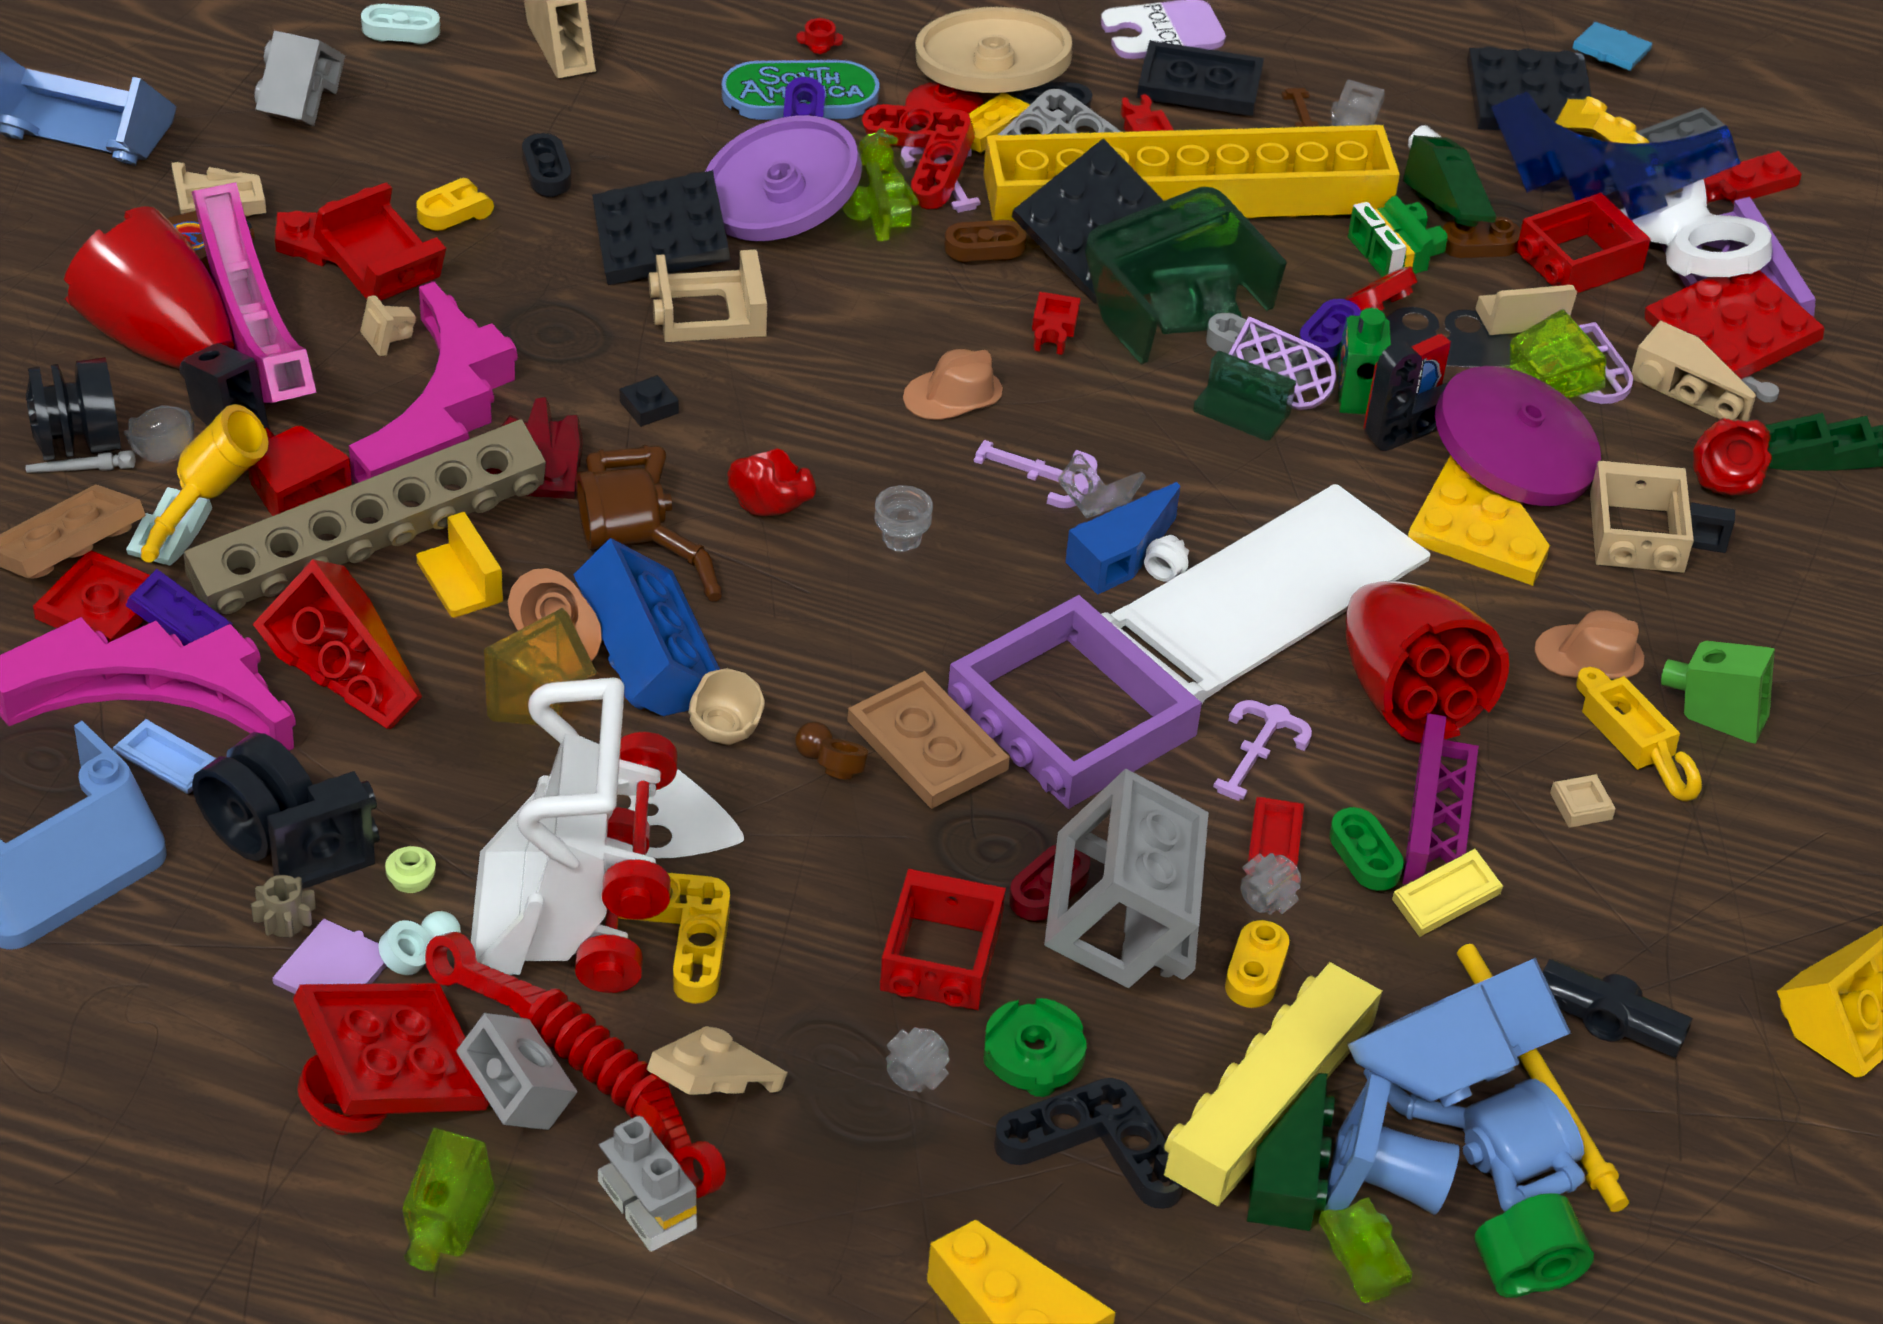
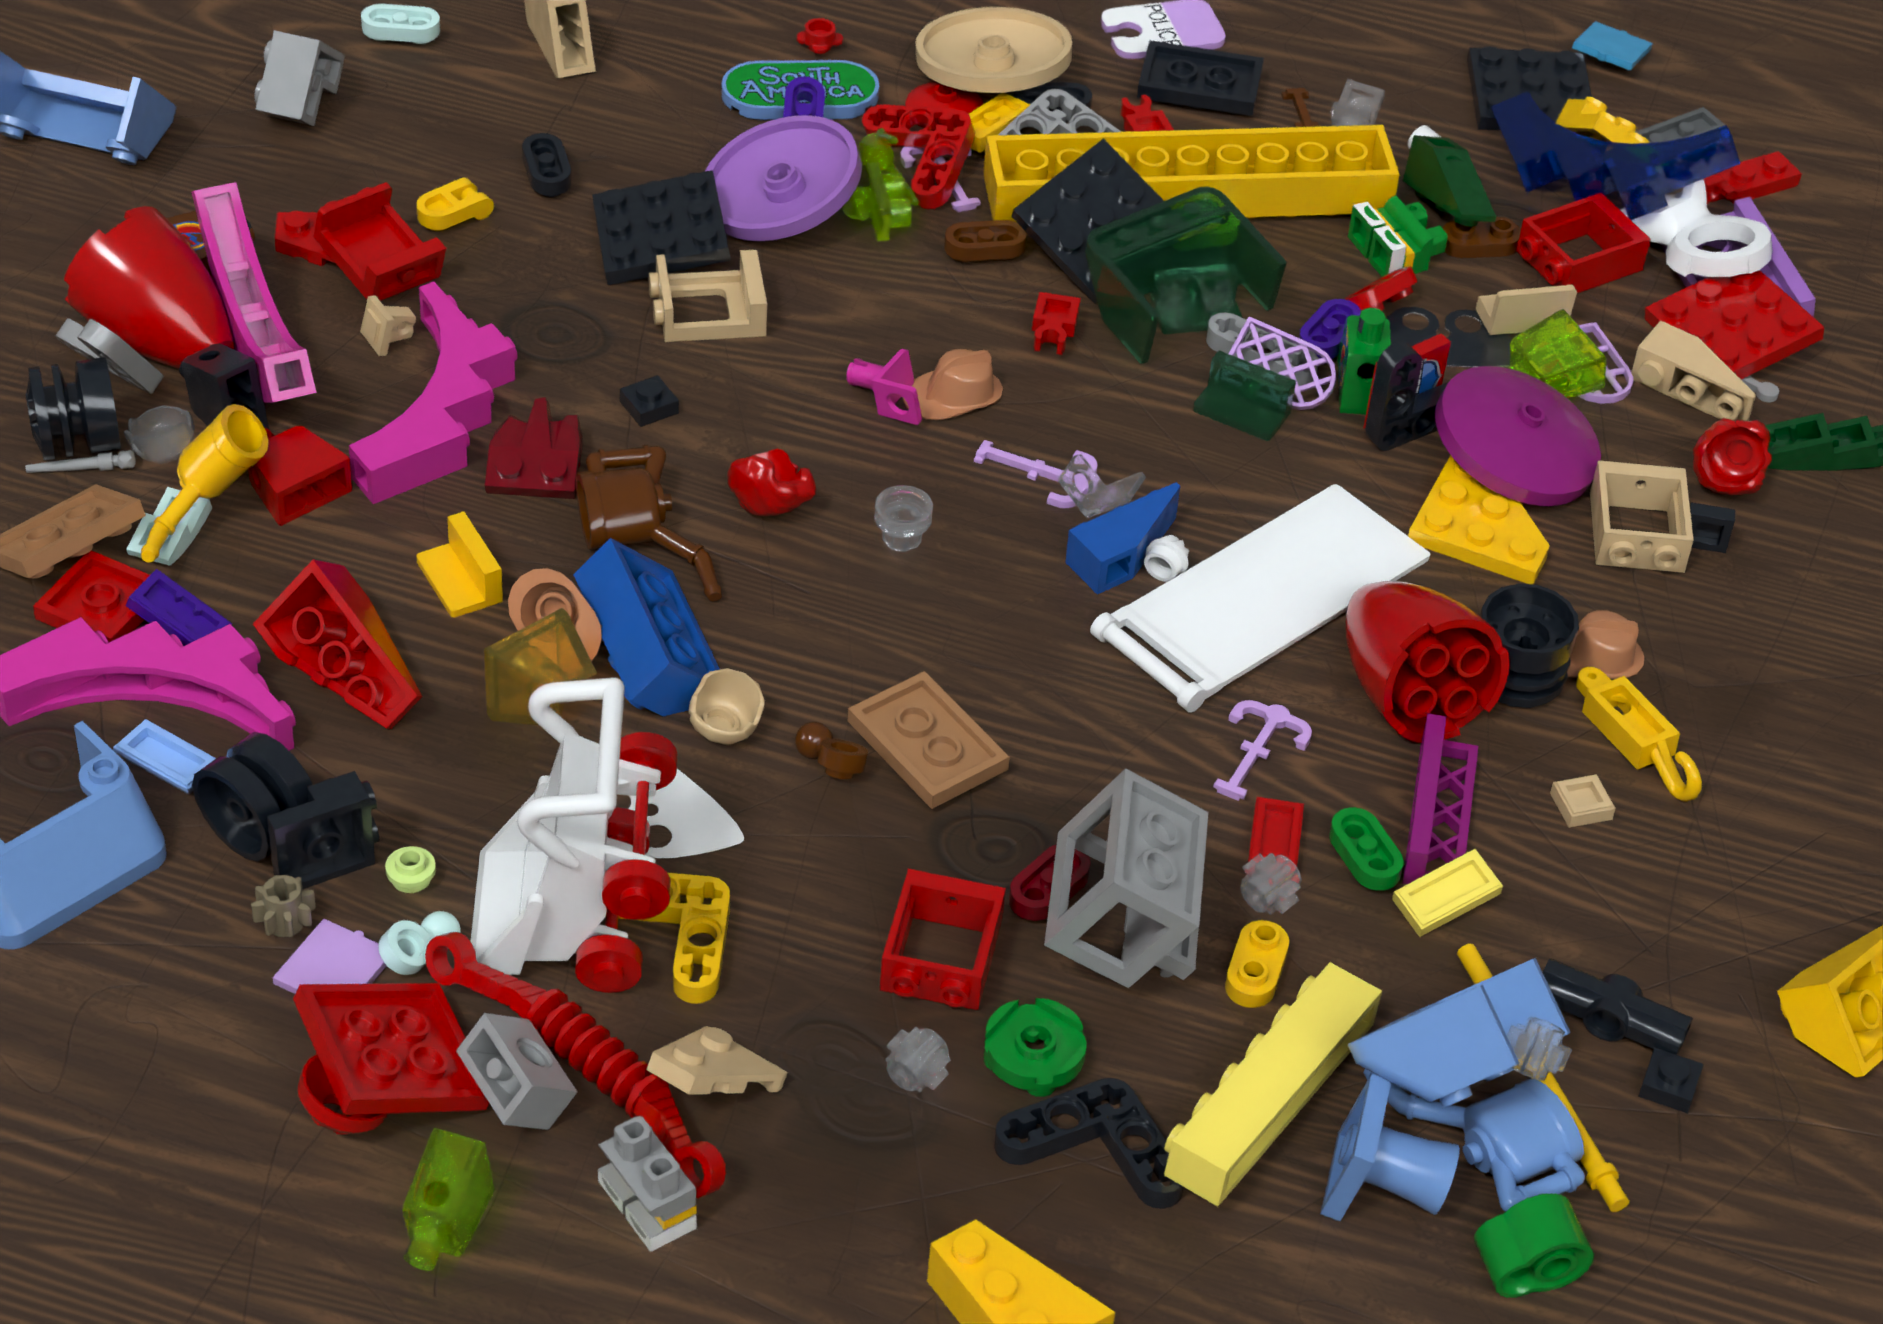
(122, 360): none -> light grey beam
(248, 186): tan wing -> none
(379, 497): dark tan brick -> none
(889, 385): none -> dark pink bracket
(1171, 705): medium lavender window -> none
(1288, 1161): dark green slope -> none
(1366, 1249): clear neon green hips -> none
(1538, 1048): none -> clear gear
(1540, 637): none -> black wheel
(1671, 1080): none -> black plate
(1725, 687): bright green torso -> none

